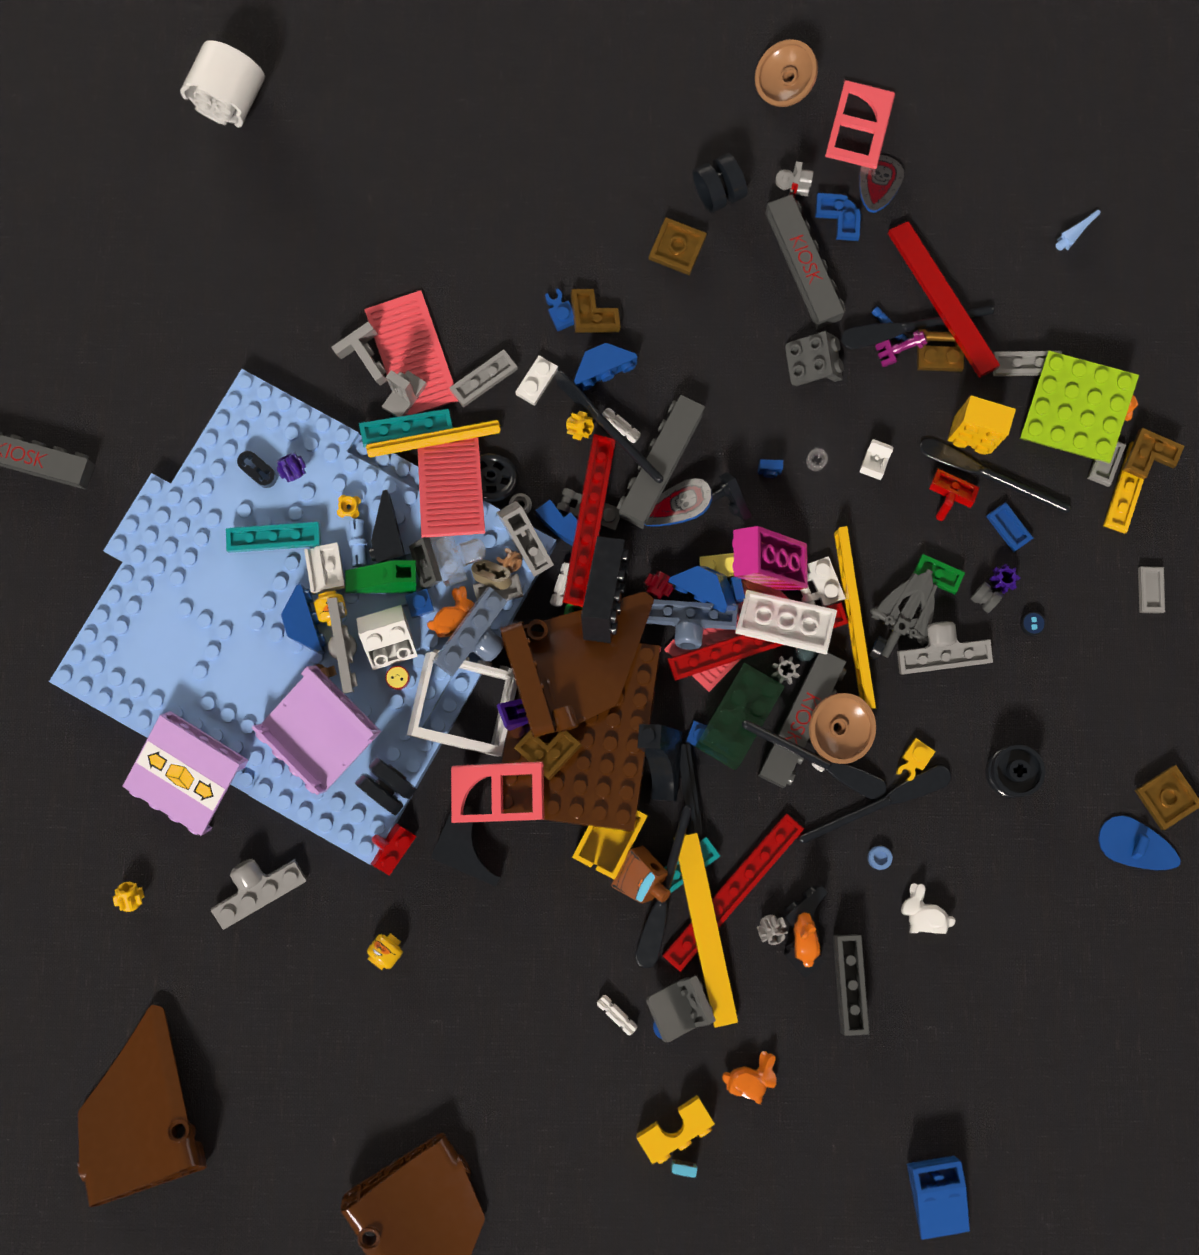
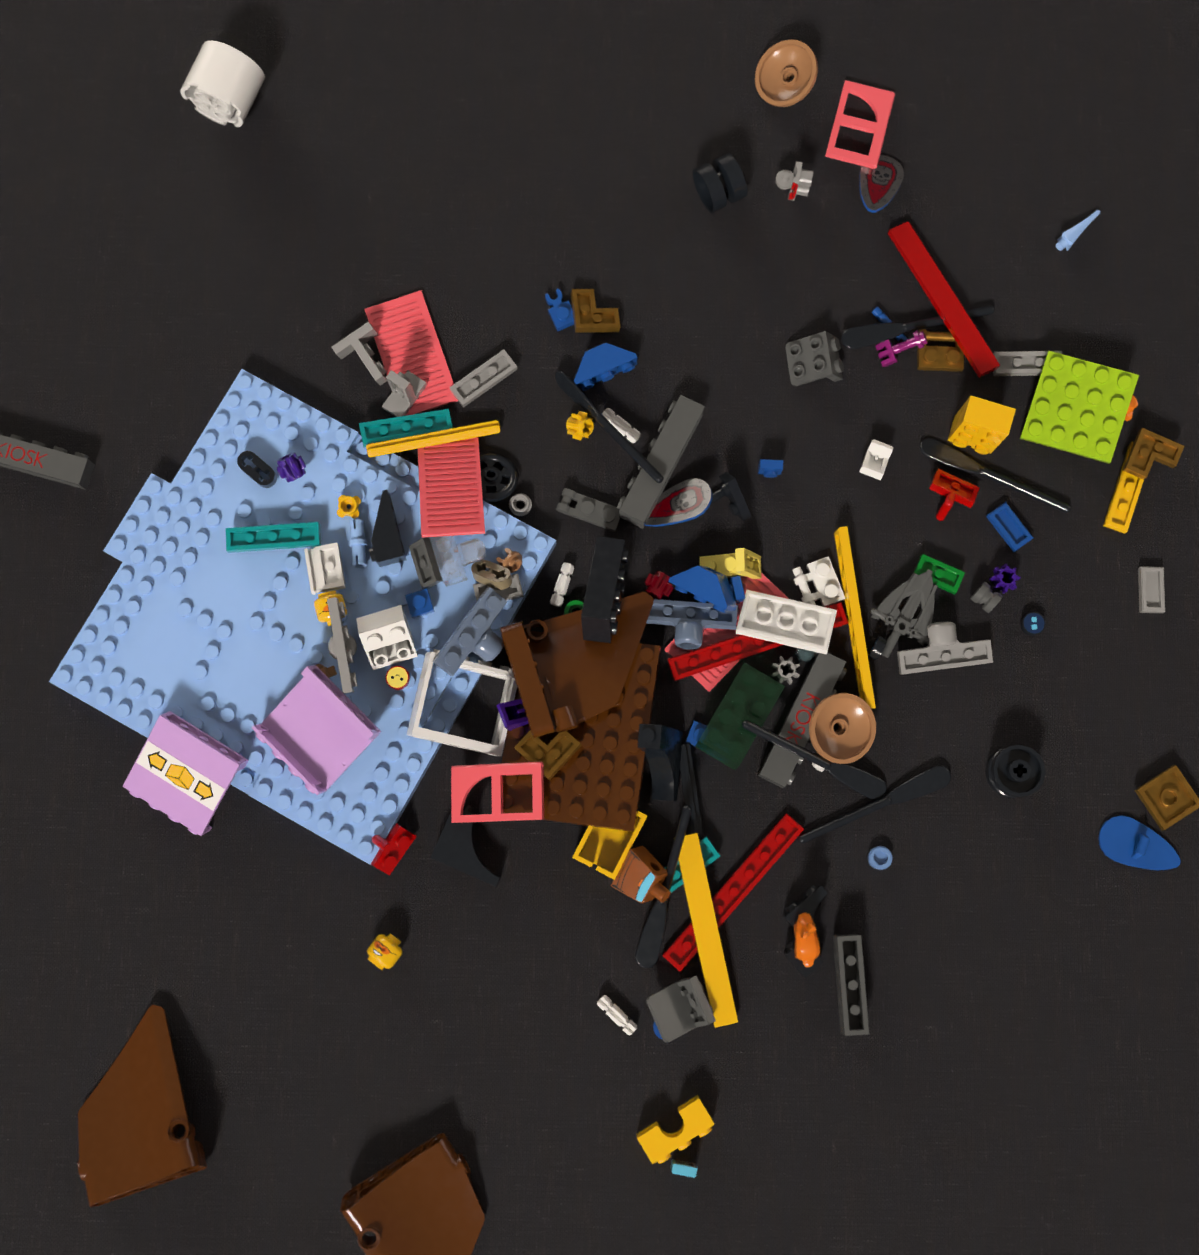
(128, 896): yellow gear -> none
(256, 890): light grey plate -> none
(302, 622): blue slope -> none
(384, 577): green slope -> none
(388, 783): black wheel -> none
(450, 617): orange animal -> none
(525, 538): light grey slope -> none
(536, 380): white plate -> none
(561, 526): blue slope -> none
(589, 519): red tile -> none
(677, 246): pearl gold plate -> none
(752, 1082): orange animal -> none
(770, 559): dark pink brick -> none
(772, 929): light grey gear -> none
(804, 261): dark grey brick -> none
(813, 466): clear bush -> none
(840, 208): blue plate -> none
(917, 757): yellow plate -> none
(925, 916): white animal -> none
(939, 1196): blue slope -> none
(1104, 472): light grey tile -> none

